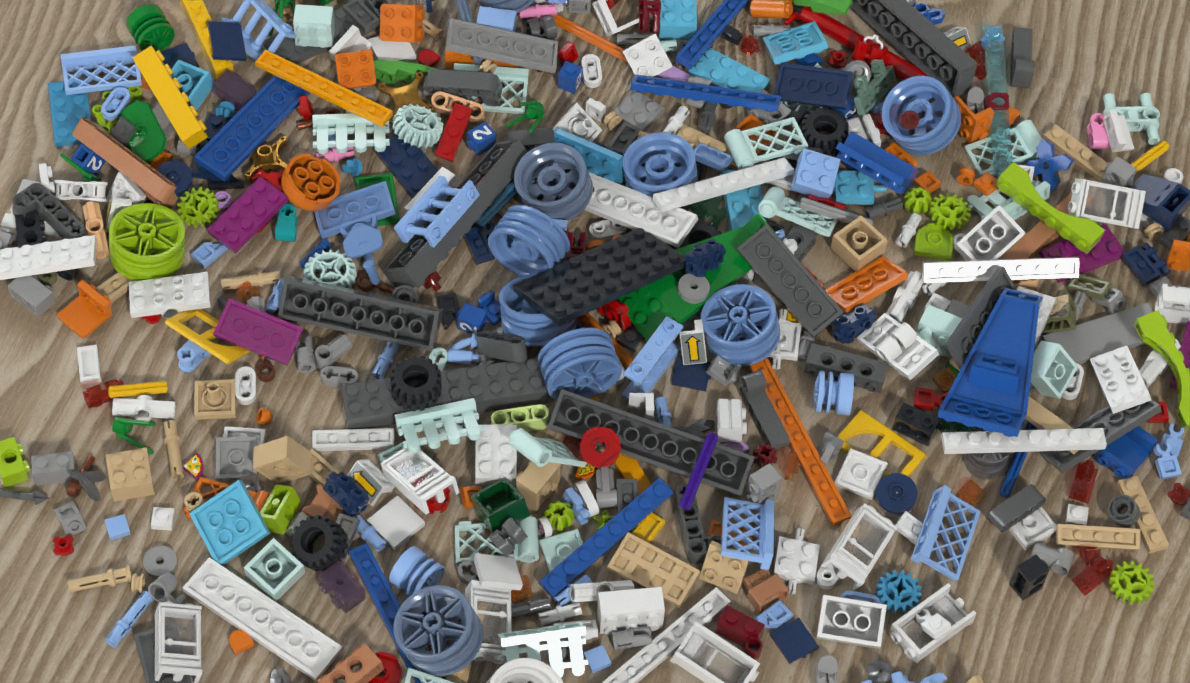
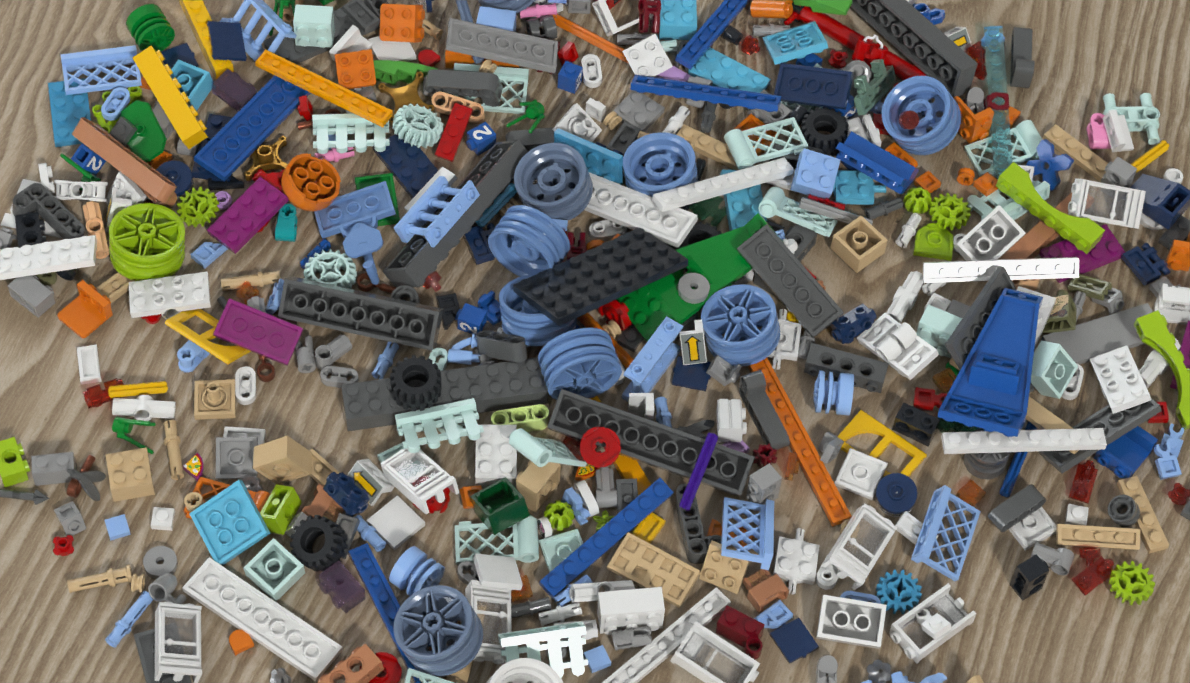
(226, 109): dark azure plate -> none
(264, 416): orange hinge -> none
(352, 439): white tile -> none
(353, 167): dark azure plate -> none
(515, 534): dark grey wheel -> none
(704, 258): dark blue brick -> none
(712, 157): medium blue plate -> none
(866, 283): orange plate -> none
(1154, 231): tan bush -> none

